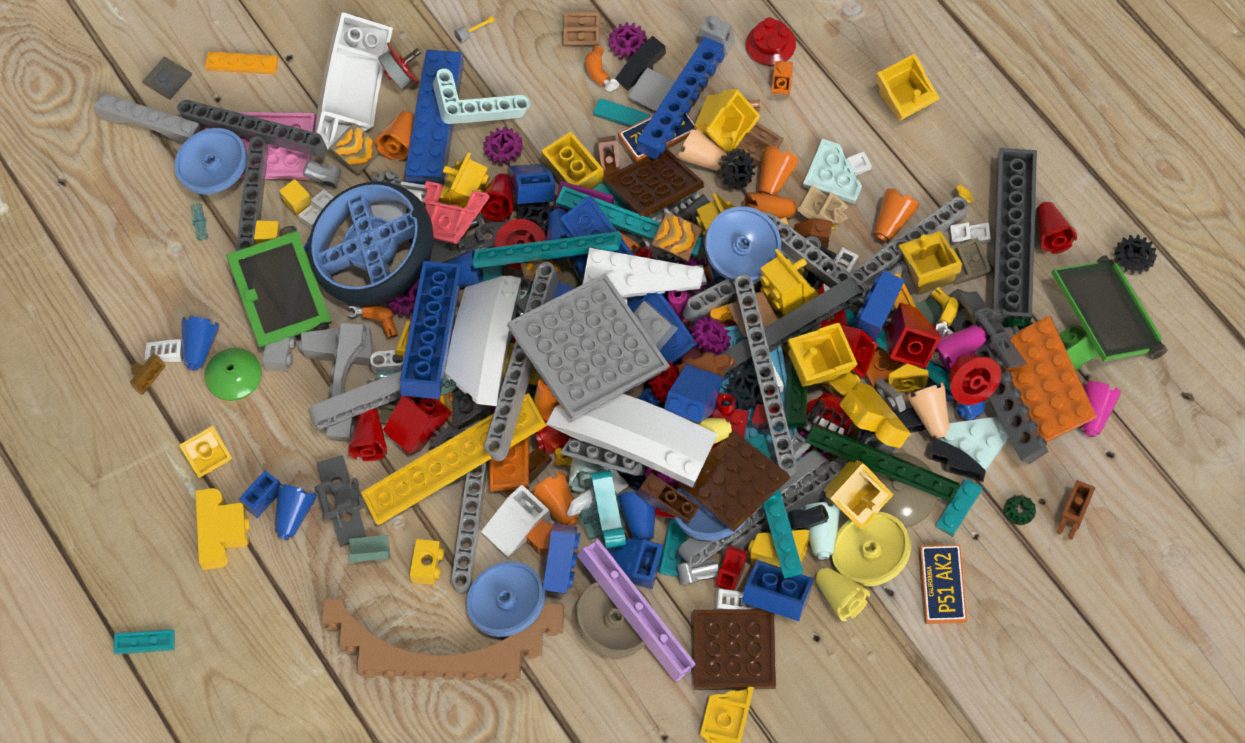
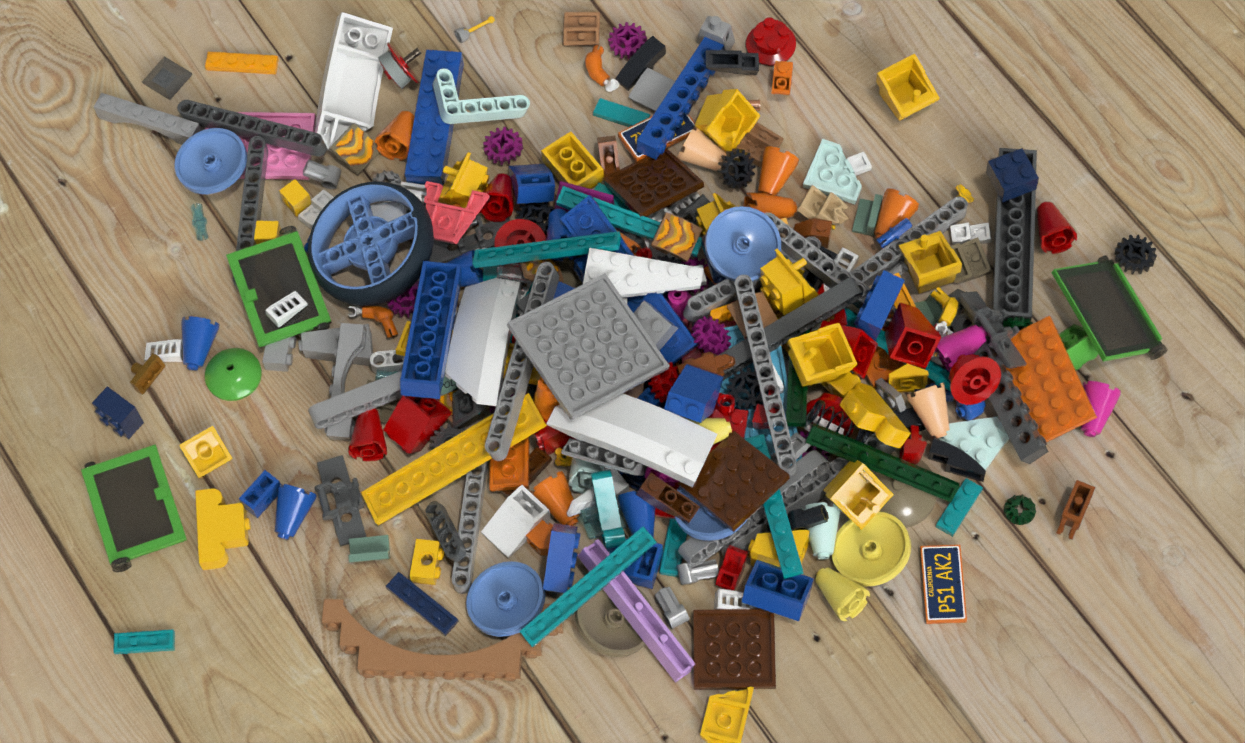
(117, 413): none -> dark blue brick
(133, 506): none -> clear smoke door
(285, 316): none -> white slope
(422, 603): none -> dark blue plate
(447, 529): none -> dark grey beam
(511, 272): none -> clear piece
(588, 586): none -> teal plate
(673, 611): none -> light grey piece
(732, 61): none -> black slope
(867, 216): none -> sand green panel
(894, 232): none -> blue axle
(913, 447): none -> red brick
(1012, 175): none -> dark blue brick

